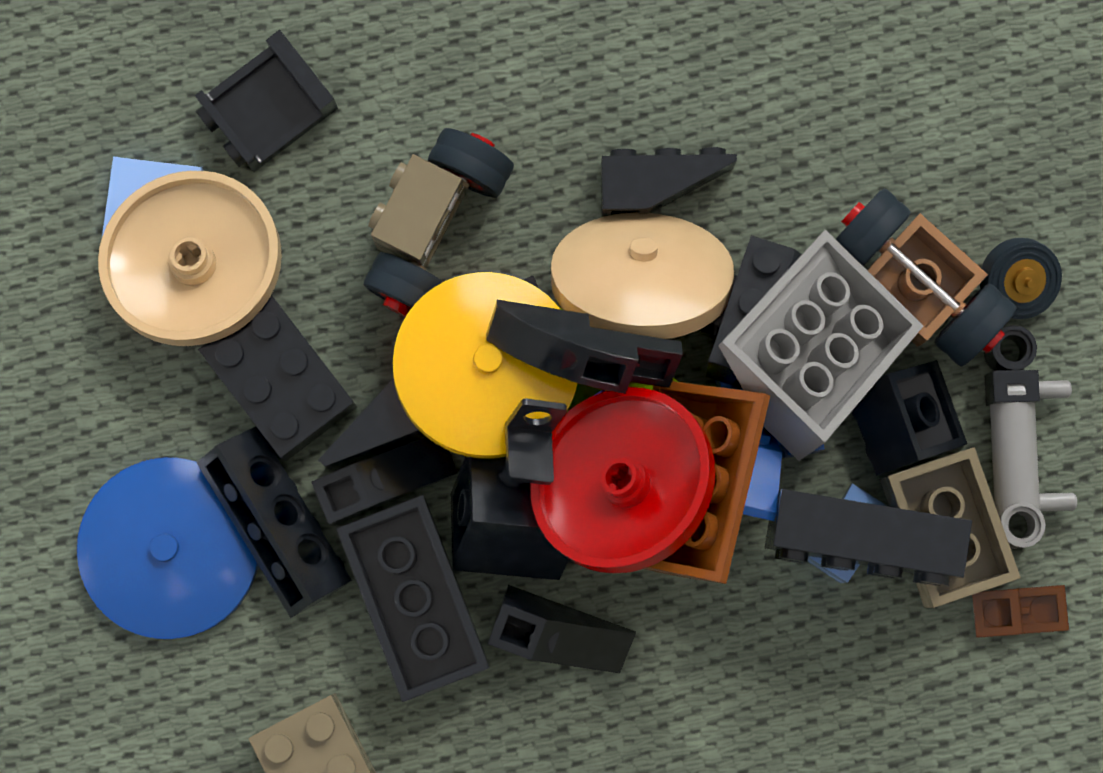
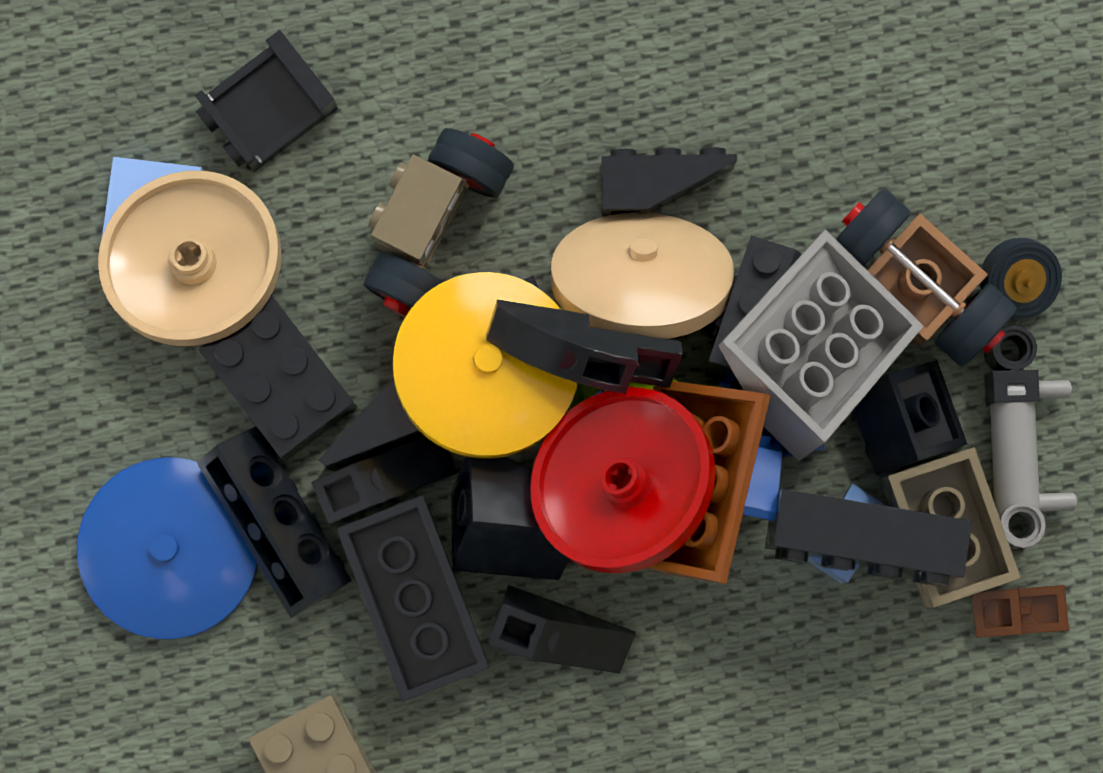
(530, 443): black bracket -> none

